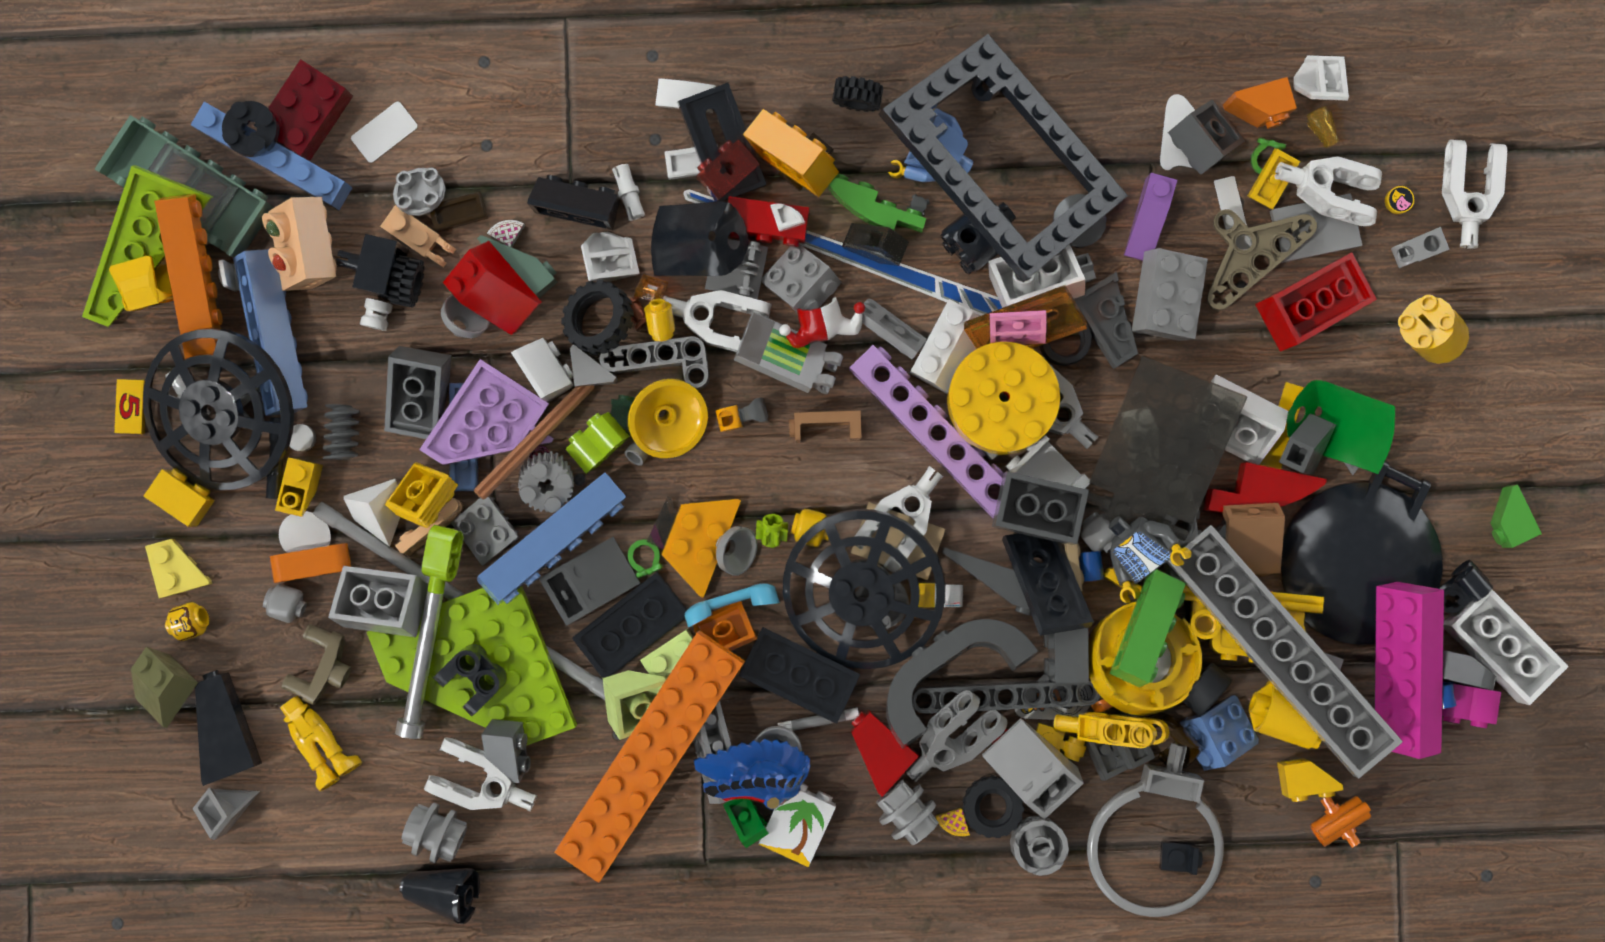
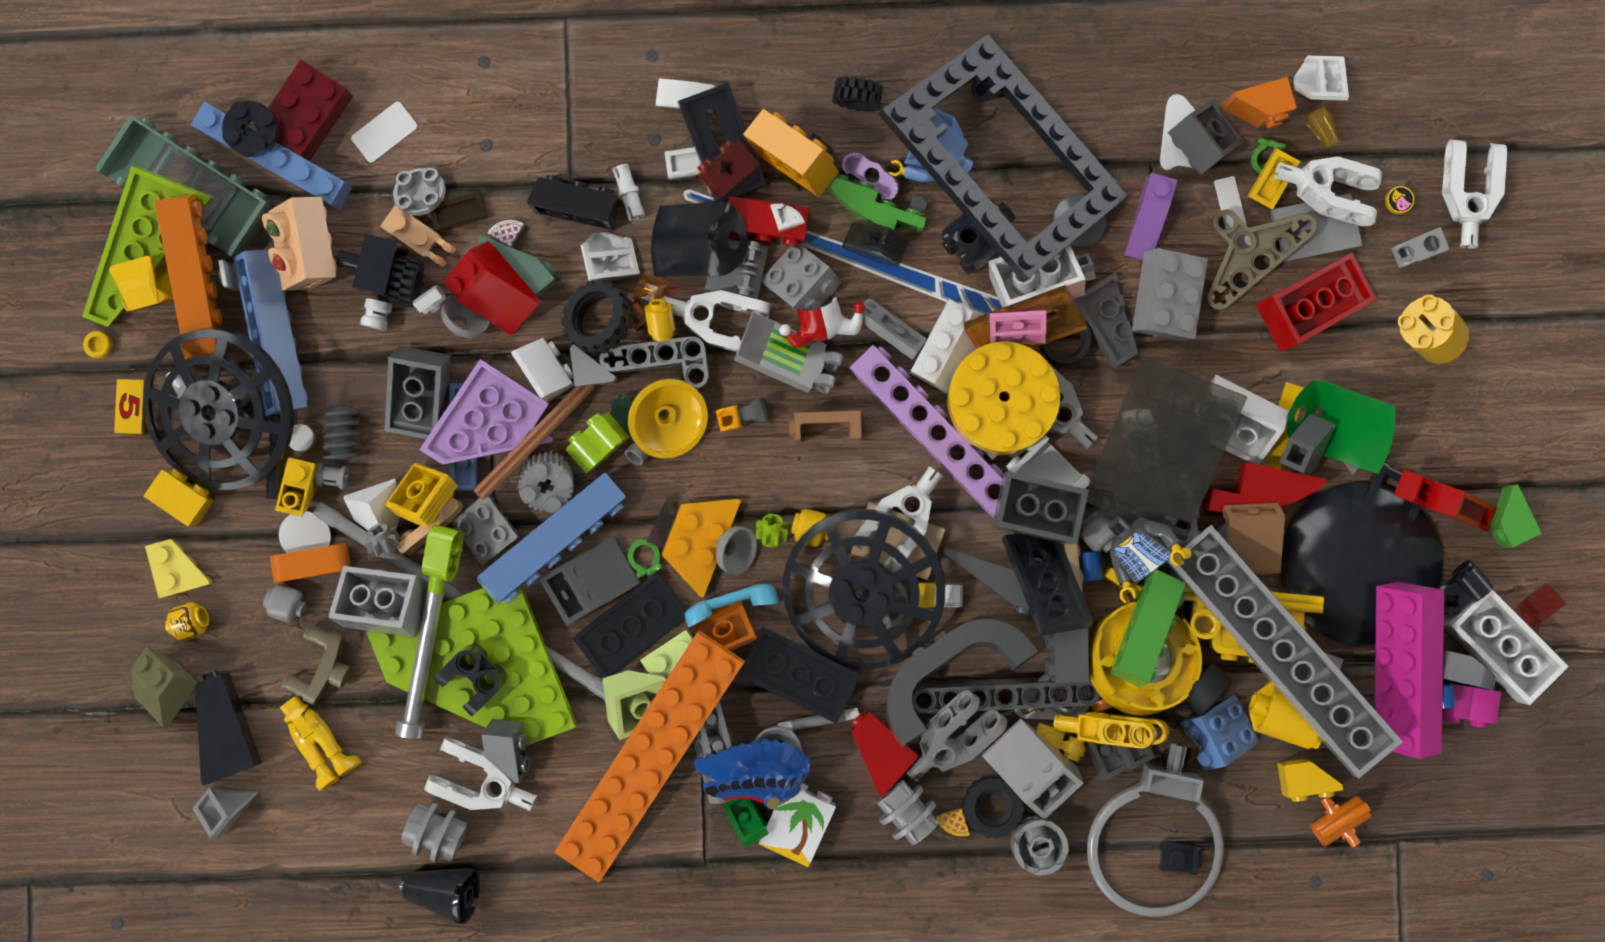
(98, 345): none -> yellow tile
(332, 476): none -> light grey bush
(382, 540): none -> light grey gear
(430, 300): none -> white slope
(857, 165): none -> lavender piece
(1445, 500): none -> red slope
(1539, 606): none -> clear red bracket

